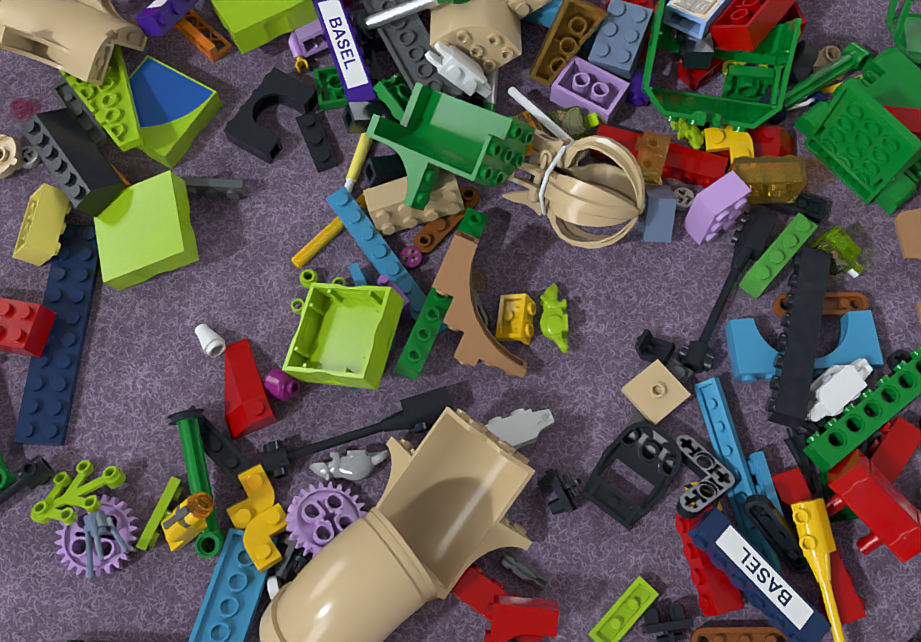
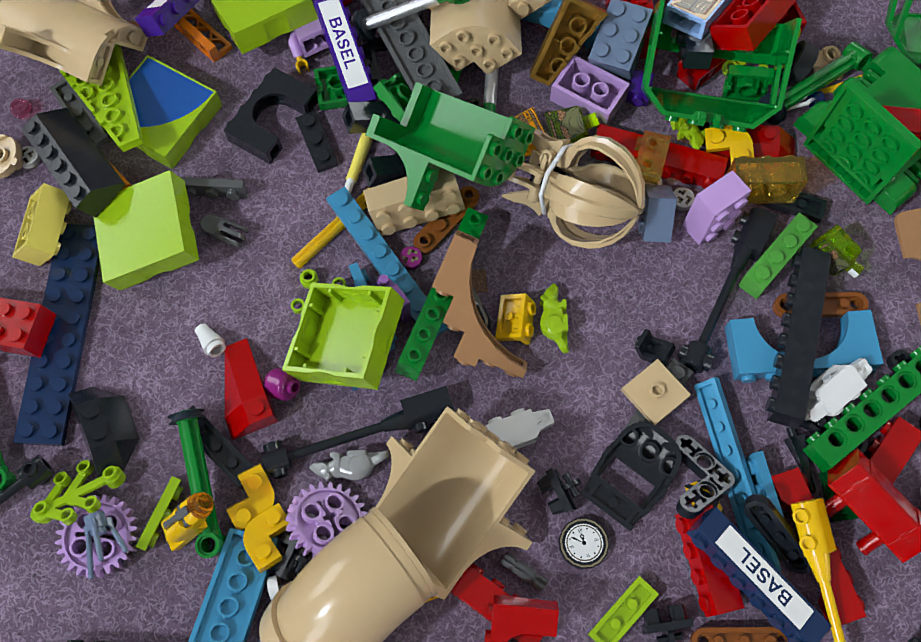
(105, 427): none -> black wedge
(220, 227): none -> dark grey arm
(459, 69): white hinge -> none
(540, 116): white piece -> none
(583, 543): none -> tile

